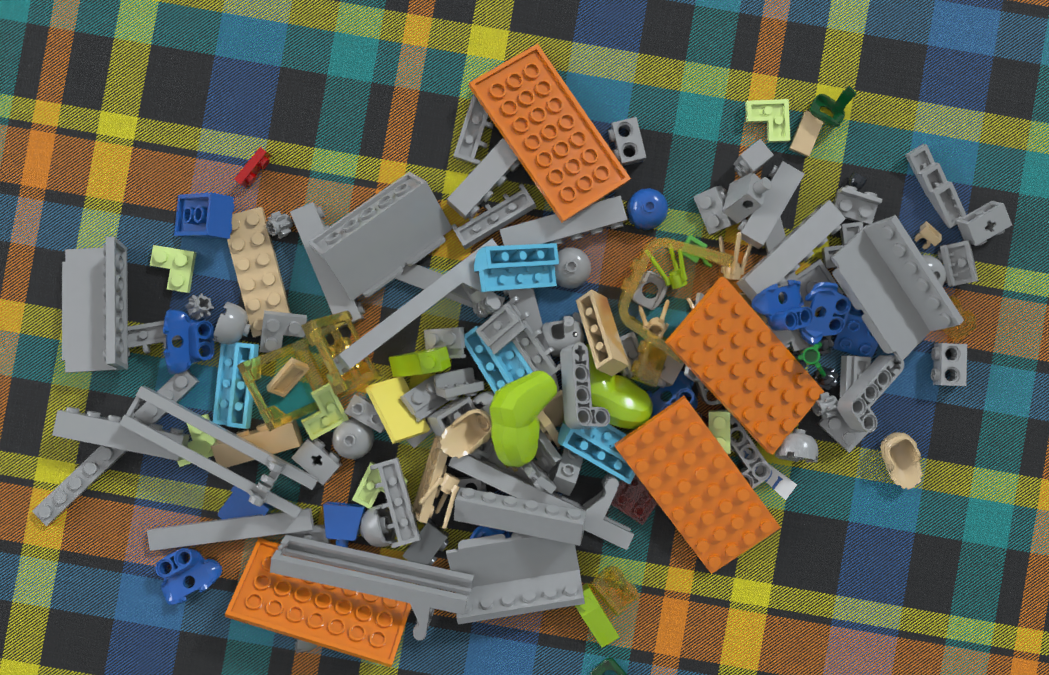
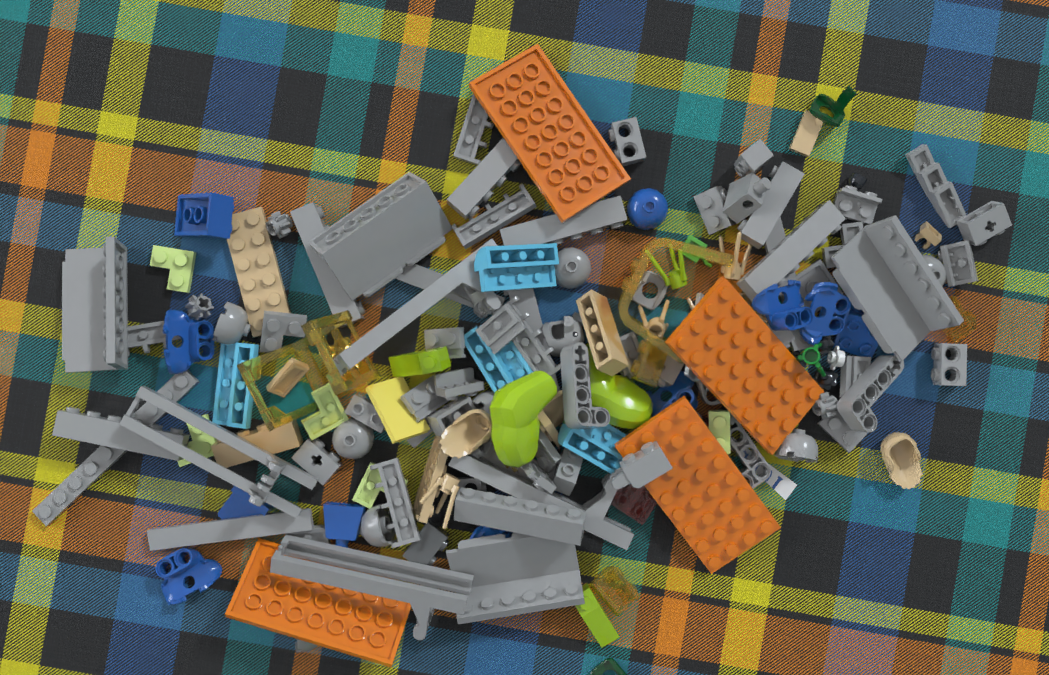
(257, 162): red plate -> none
(641, 467): none -> light grey hinge
(774, 113): yellowish green plate -> none
(836, 358): none -> white plate

